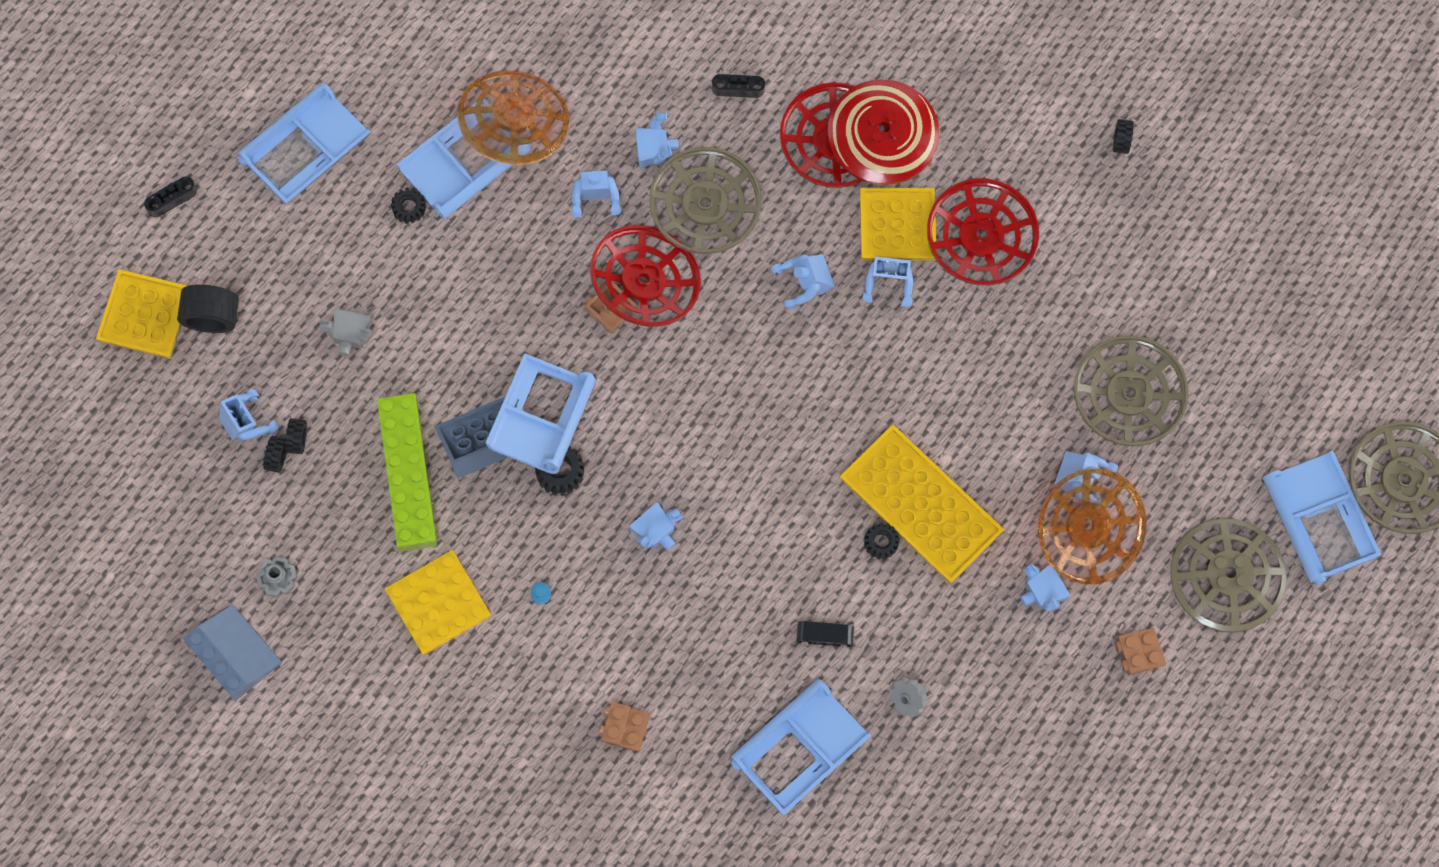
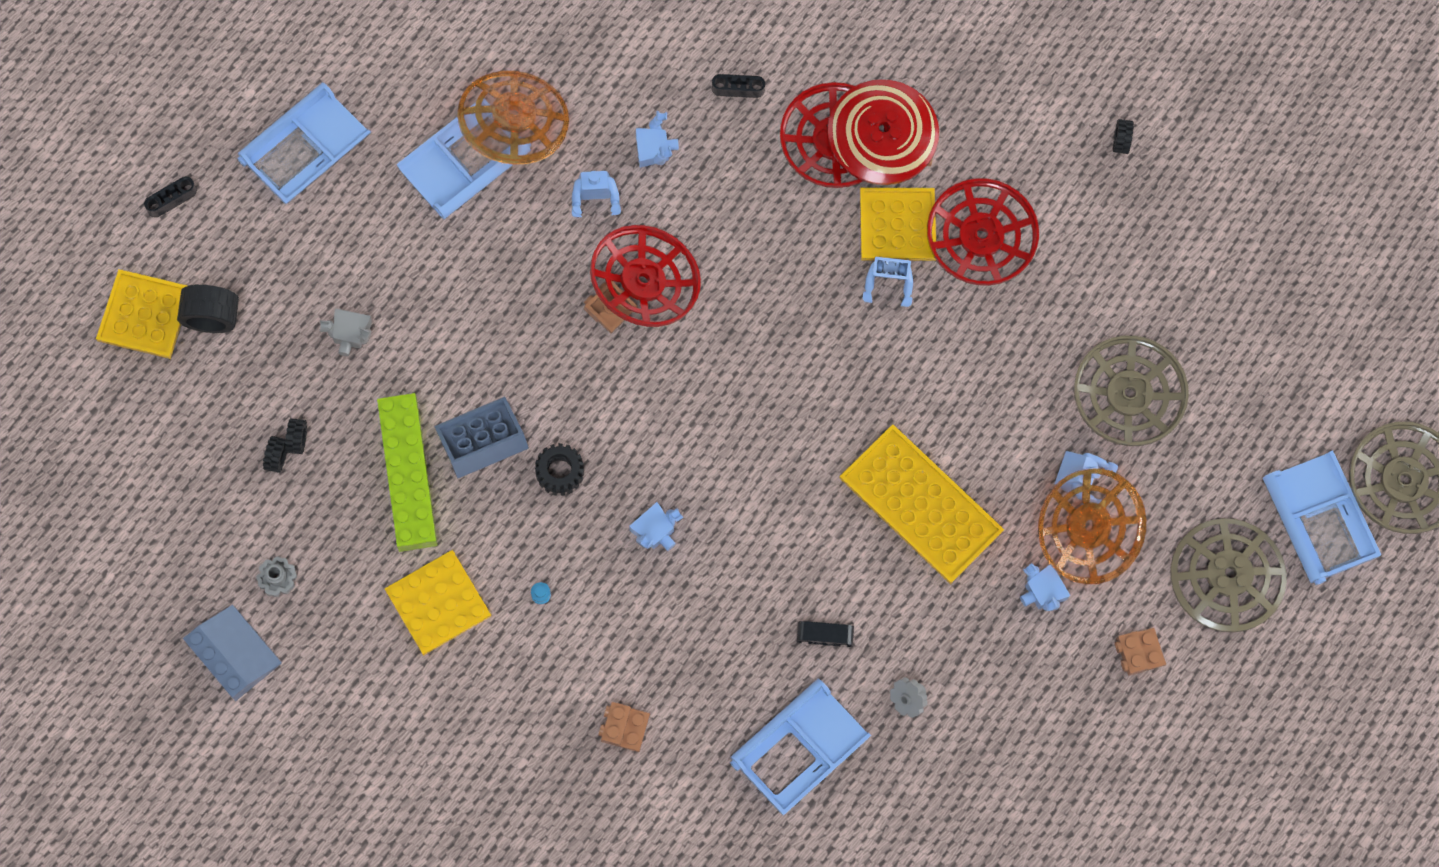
(239, 421): light blue torso -> none
(408, 195): black tyre -> none
(533, 438): light blue piece -> none
(705, 190): dark tan dish -> none
(812, 275): light blue torso -> none
(881, 530): black tyre -> none

